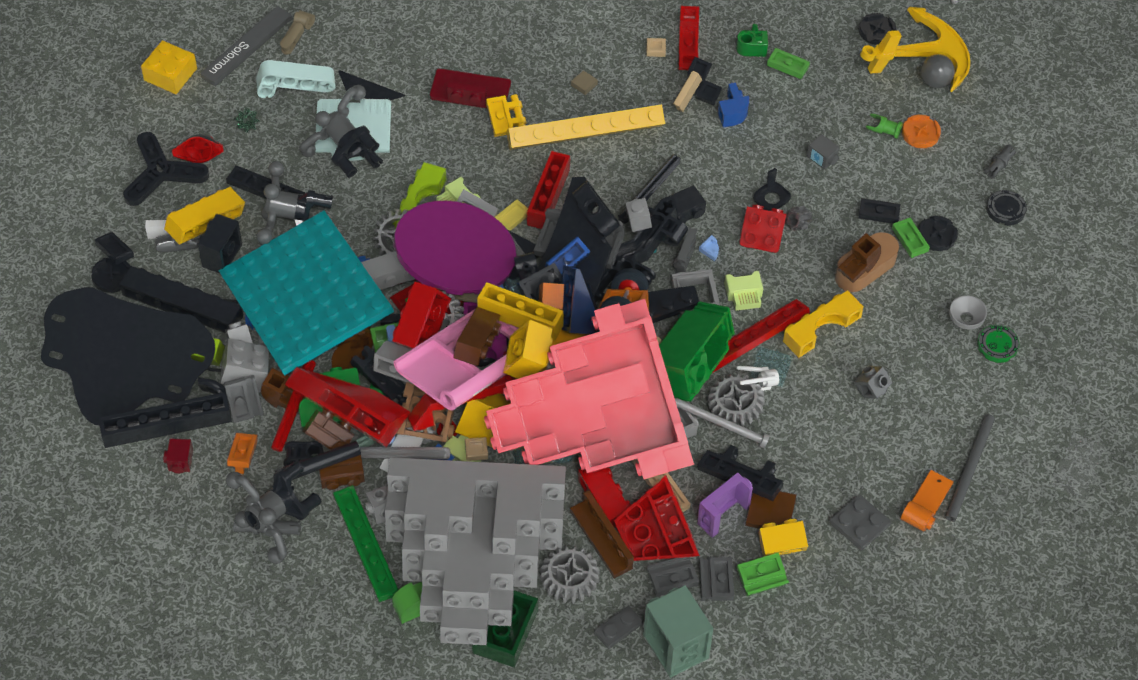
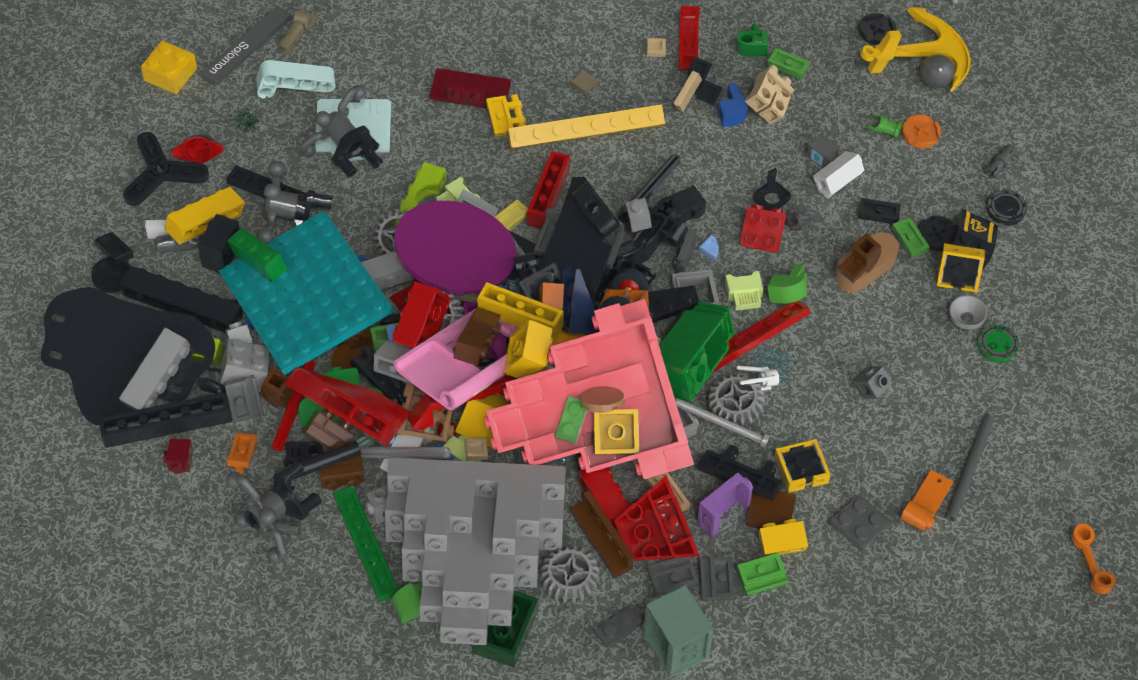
(155, 371): none -> light grey brick
(257, 254): none -> green brick
(373, 90): black sticker -> none
(570, 255): blue brick -> none
(571, 420): none -> bright green plate
(602, 399): none -> medium nougat tile
(617, 432): none -> yellow brick
(770, 94): none -> tan hips
(788, 288): none -> bright green brick
(802, 465): none -> piece
(838, 173): none -> white brick
(841, 310): yellow arch -> none
(960, 267): none -> piece
(975, 233): none -> black slope
(1082, 538): none -> orange piece

